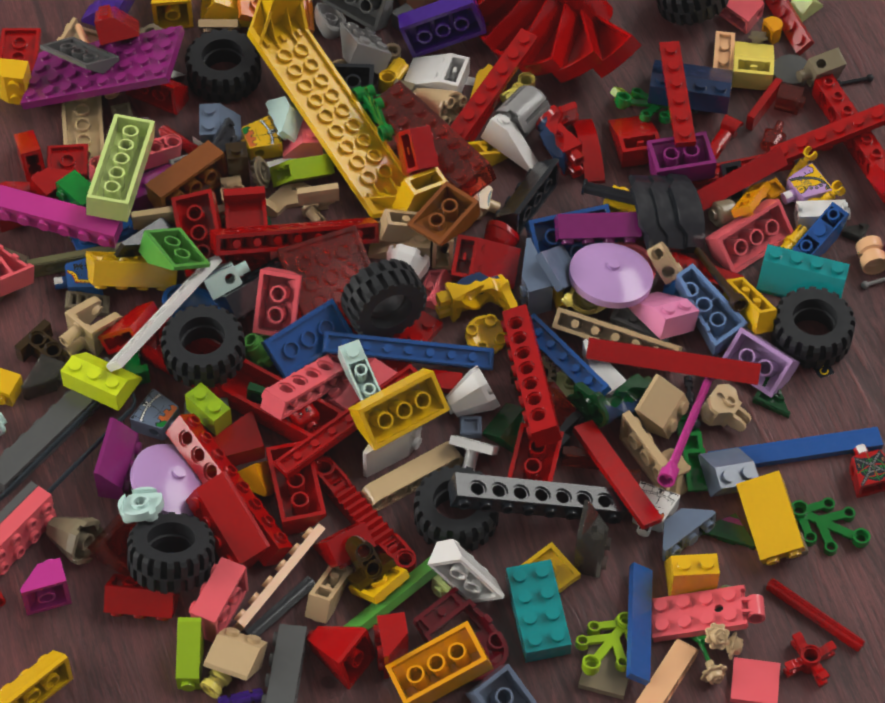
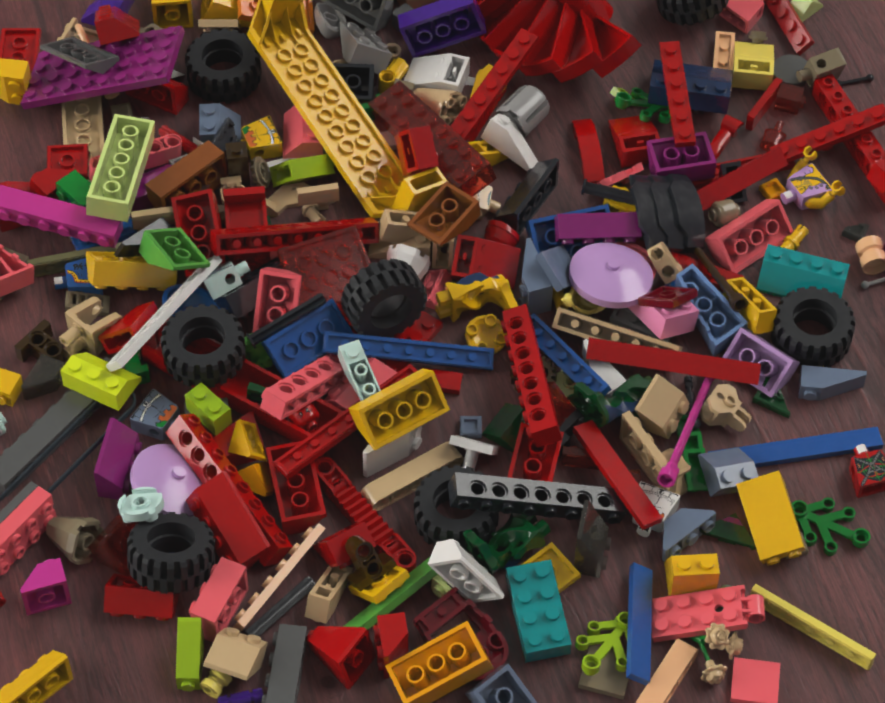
(29, 153): red slope -> none
(246, 441): none -> yellow slope
(285, 117): light aqua slope -> none
(286, 319): none -> black axle
(375, 107): green plant -> none
(471, 395): white cone -> none
(517, 536): none -> dark green hips
(524, 78): light yellow pin -> none
(559, 140): red hips -> none
(622, 177): none -> coral wing
(668, 297): none -> dark red tile
(751, 199): light orange plate -> none
(773, 27): light orange brick -> none
(809, 211): white brick -> none
(809, 667): red pin -> none
(815, 615): red axle -> none
(815, 629): none -> light yellow tile
(823, 231): blue slope -> none
(825, 382): none -> sand blue slope

